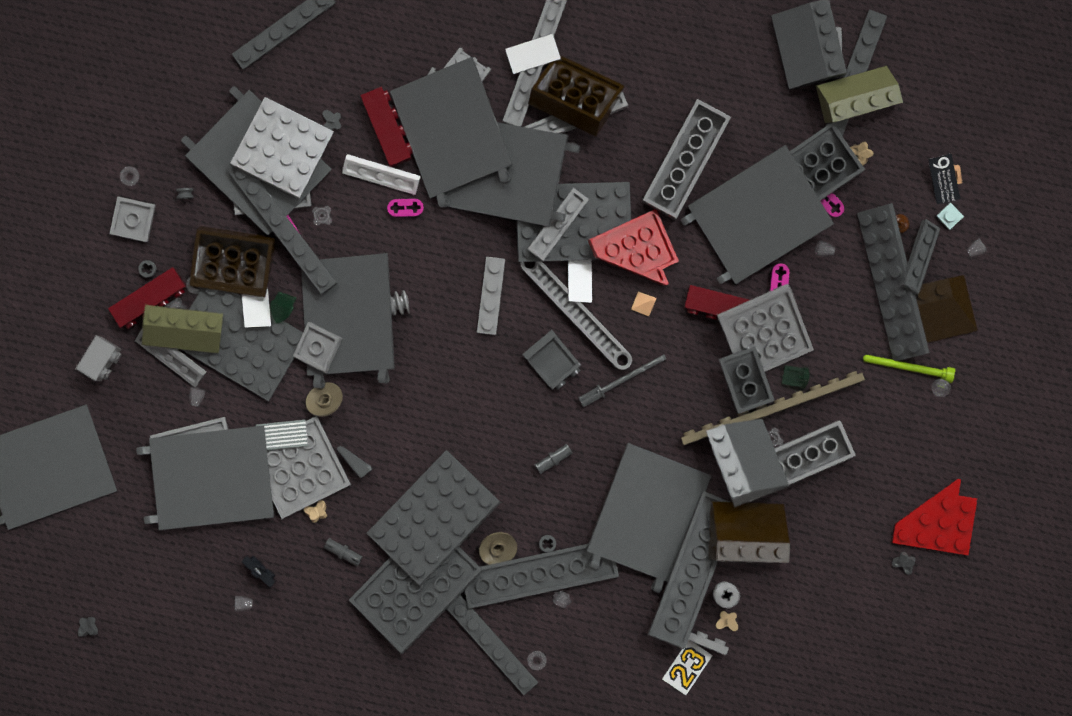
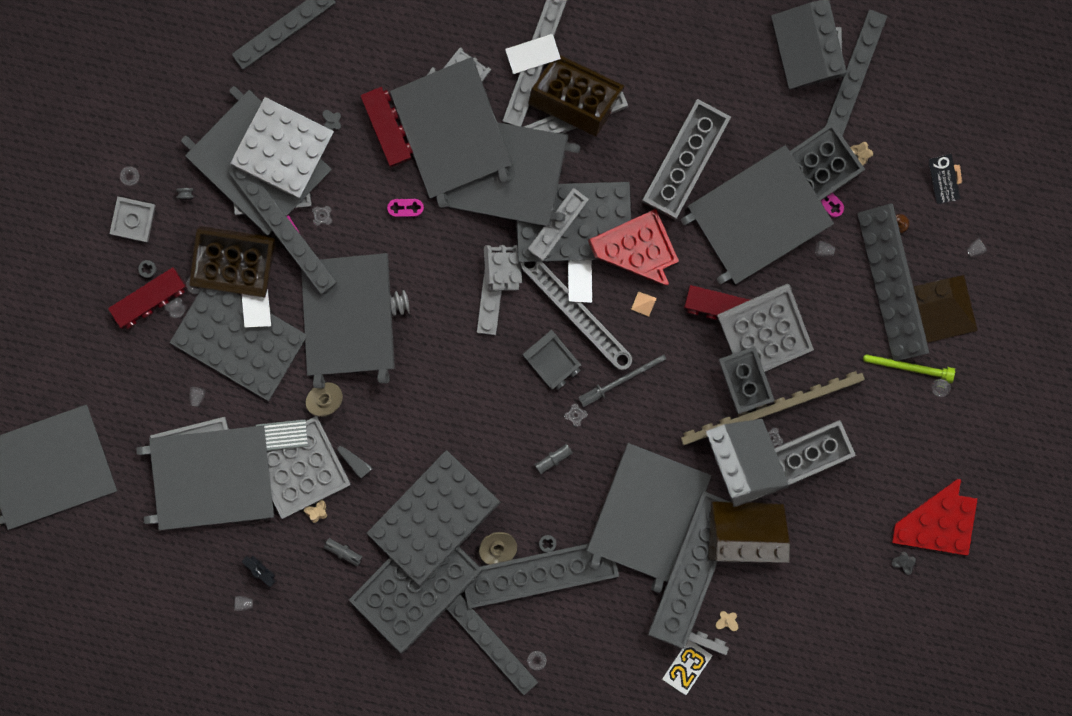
(87, 626): dark grey piece -> none
(99, 358): light grey brick -> none
(176, 361): light grey plate -> none
(182, 329): olive slope -> none
(282, 306): clear green tile -> none
(317, 347): light grey tile -> none
(381, 174): white plate -> none
(502, 268): none -> light grey plate
(561, 599): clear plate -> none
(570, 415): none -> clear plate
(732, 598): light grey piece -> none
(774, 277): dark pink beam -> none
(795, 376): clear green tile -> none
(858, 94): olive slope -> none
(920, 257): dark grey tile -> none
(949, 216): light aqua plate -> none

